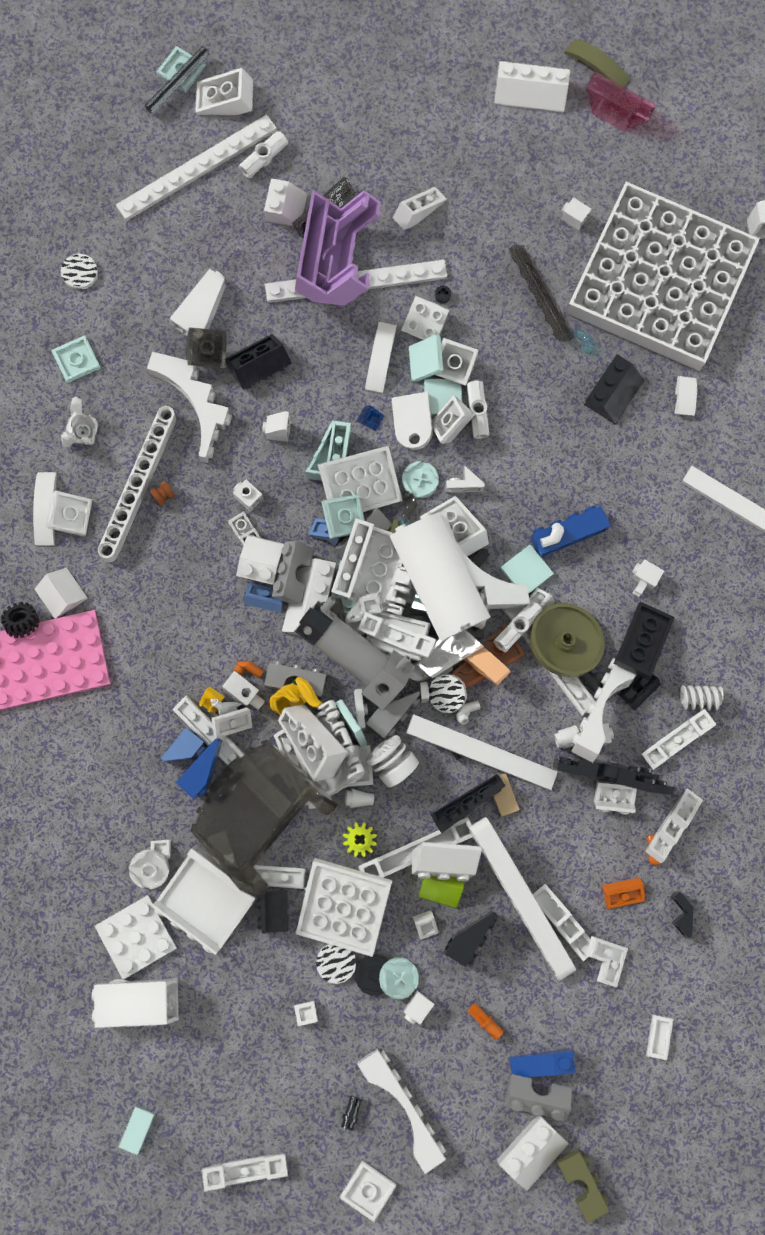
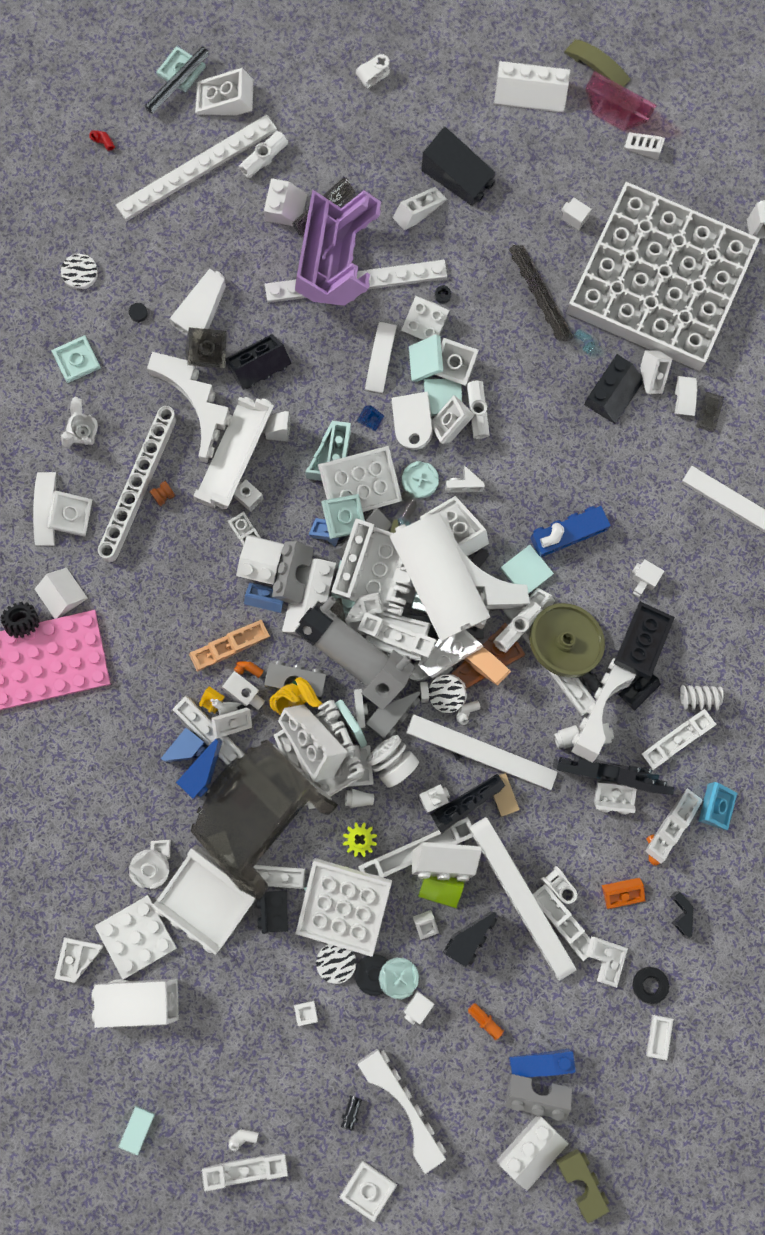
(75, 958): none -> white wing
(102, 138): none -> red arm
(138, 312): none -> black tile
(229, 645): none -> light nougat slope
(233, 452): none -> white cylinder
(241, 1137): none -> white arm
(372, 72): none -> white piece
(434, 798): none -> white brick
(457, 167): none -> black slope
(559, 885): none -> white piece
(646, 151): none -> white slope
(654, 371): none -> white slope
(663, 985): none -> black tyre
(710, 411): none -> clear smoke plate
(717, 806): none -> medium azure slope

